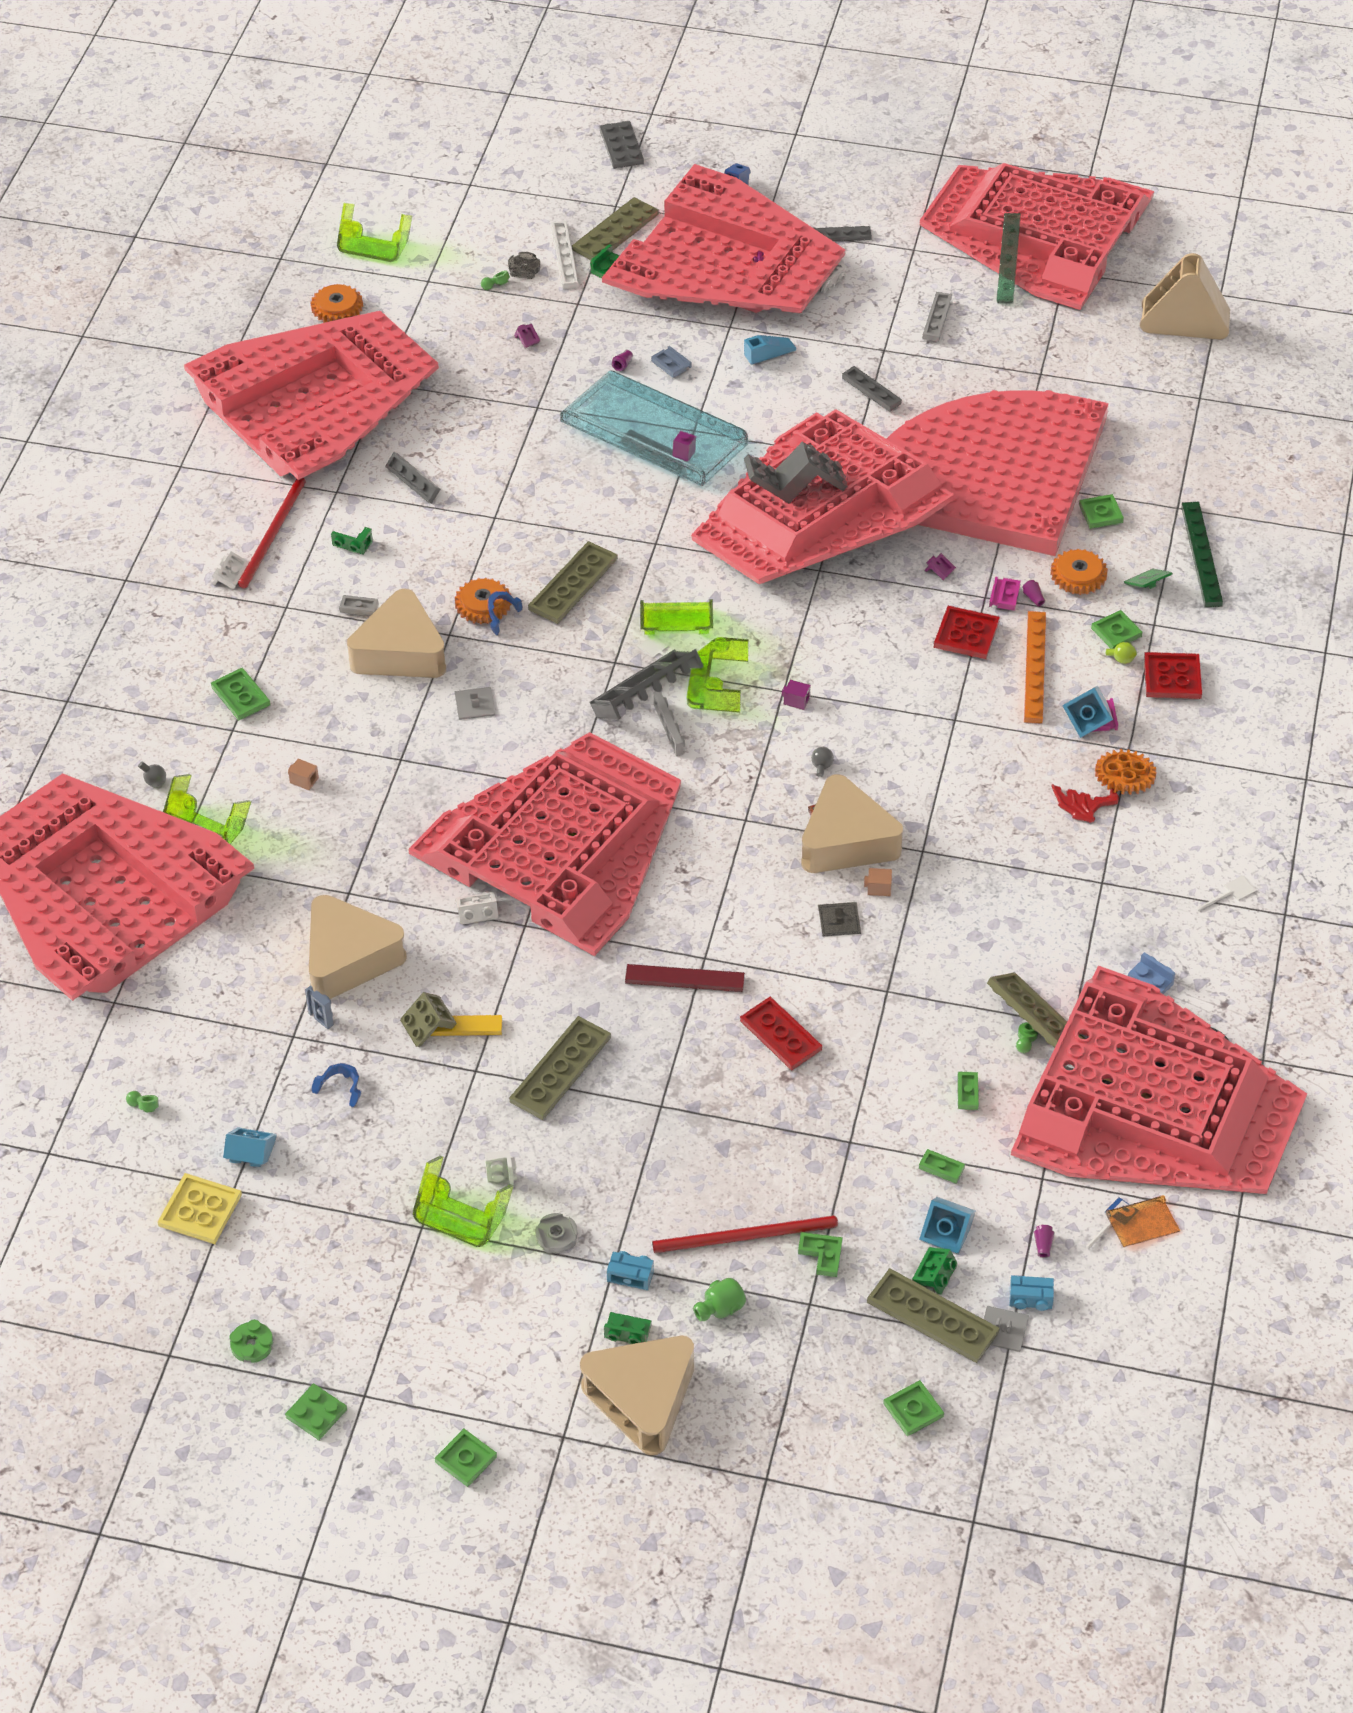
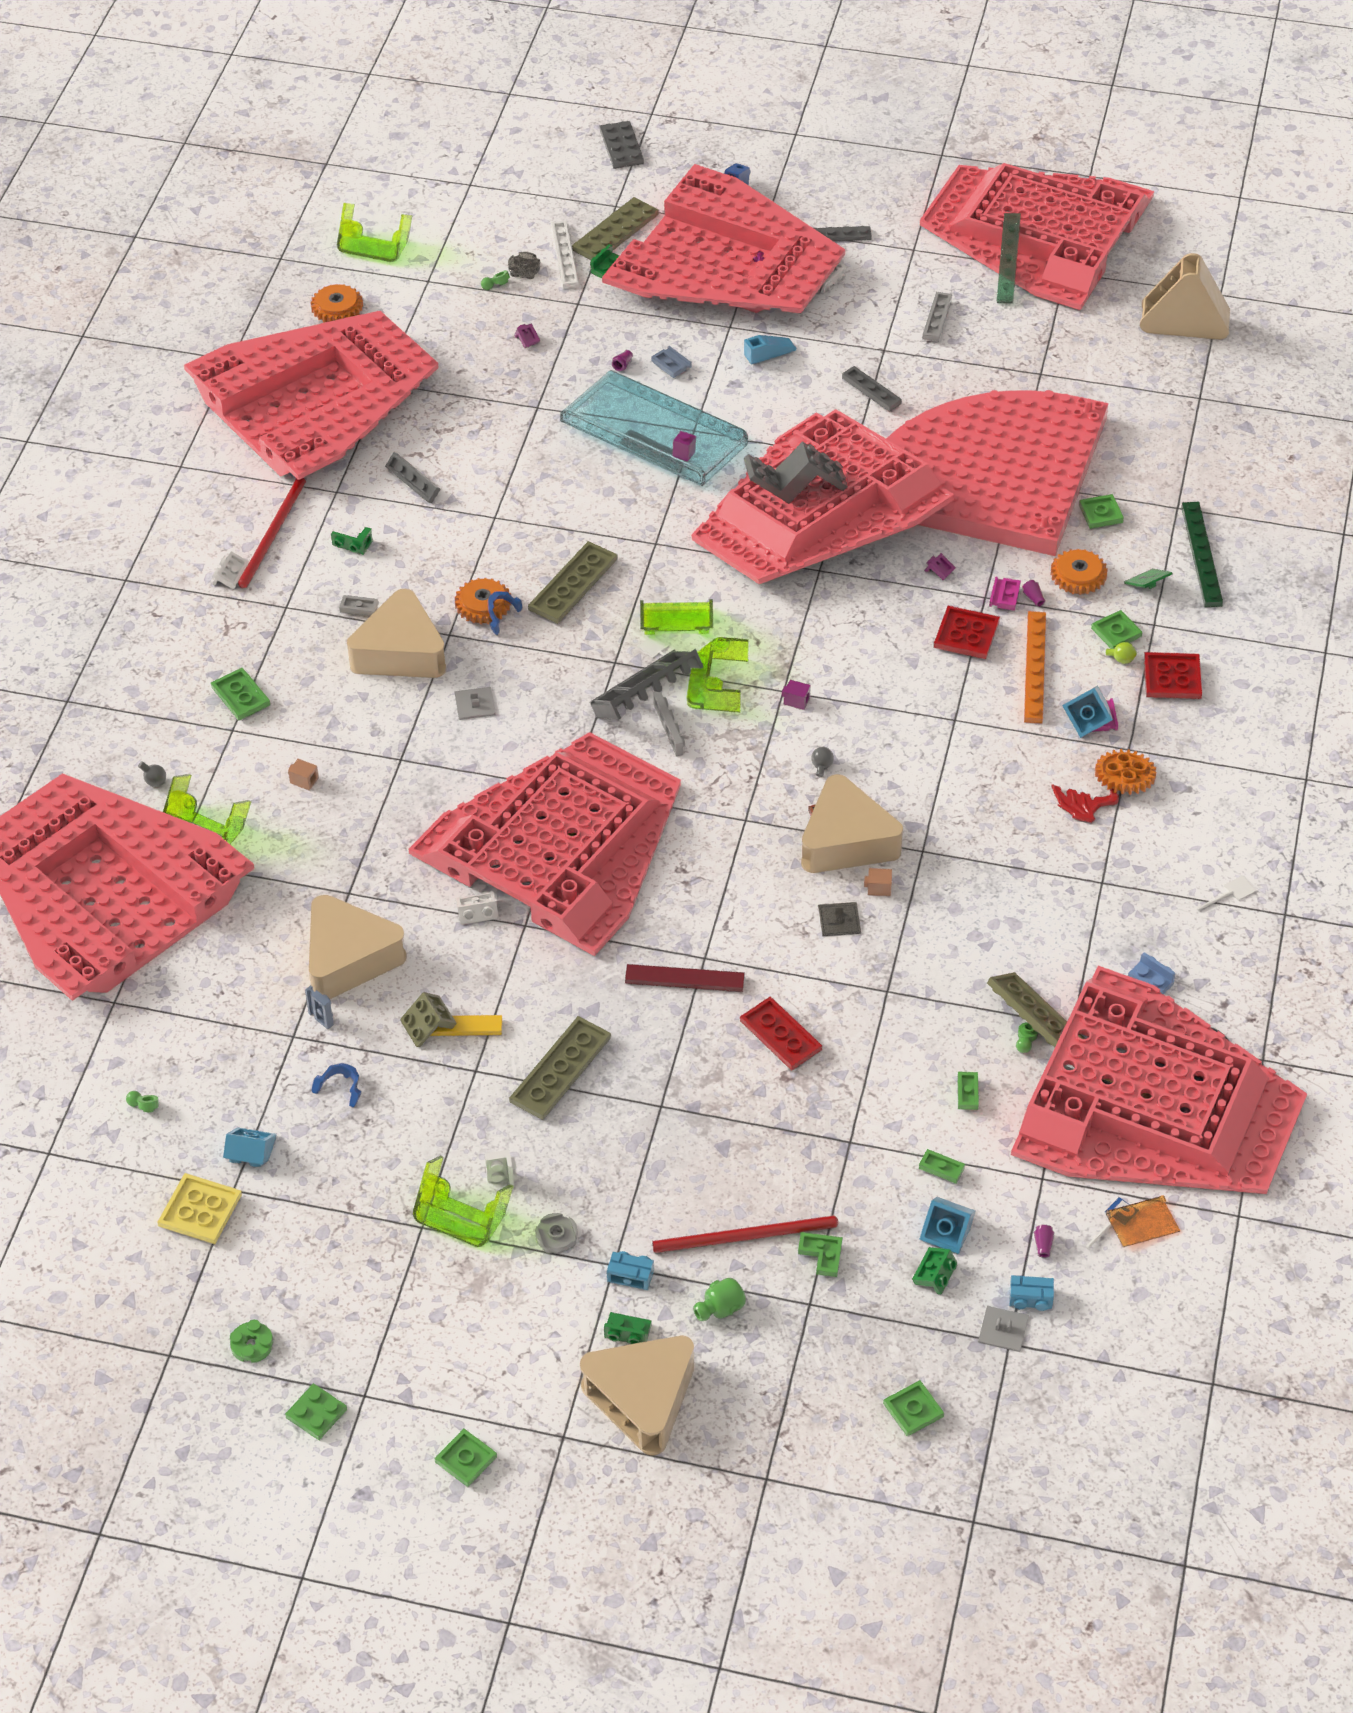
(933, 1315): olive plate -> none

